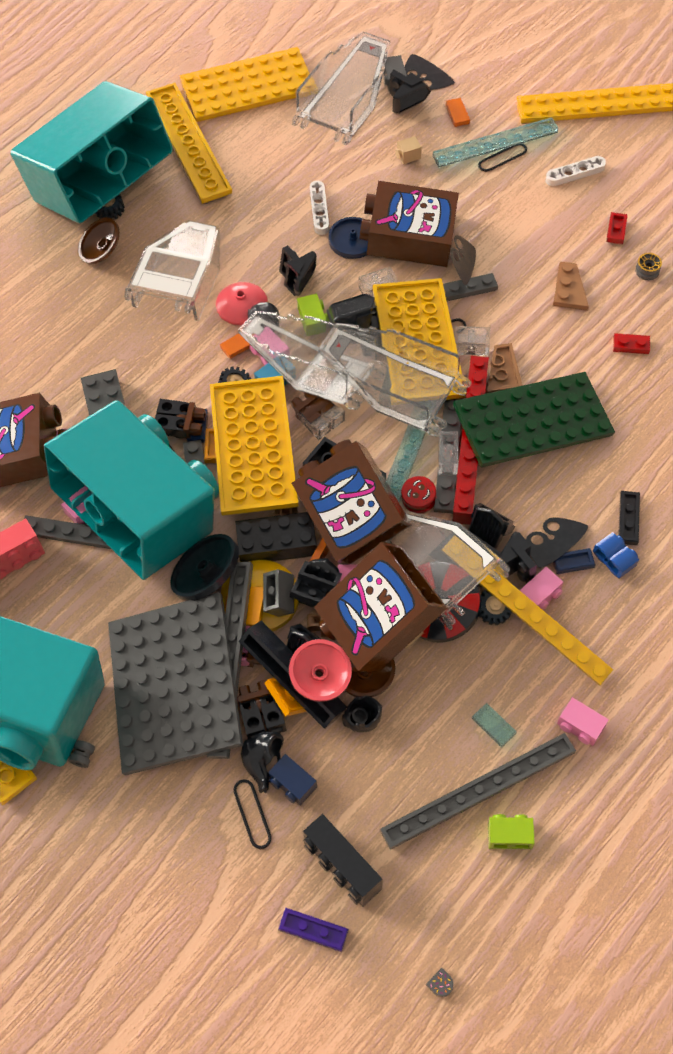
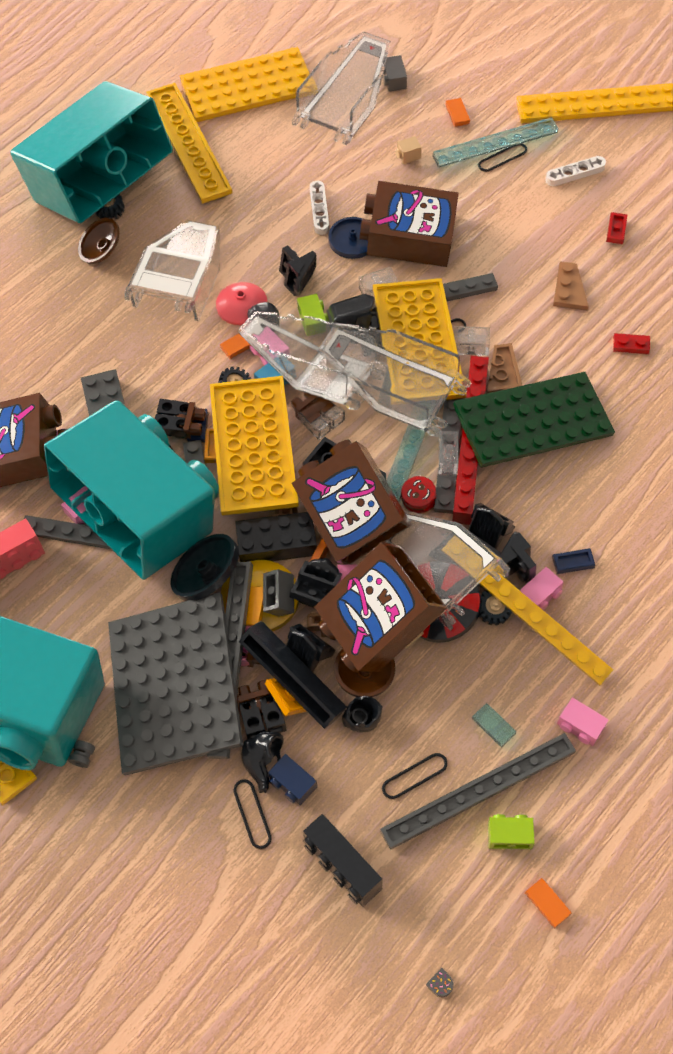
(313, 929): dark purple tile -> none
(324, 657): coral dish -> none
(407, 90): black piece -> none
(410, 768): none -> black piece
(433, 73): black piece -> none
(466, 264): black piece -> none
(548, 903): none -> orange tile
(564, 538): black piece -> none
(616, 555): blue brick -> none
(629, 517): black tile -> none
(648, 266): dark grey wheel -> none

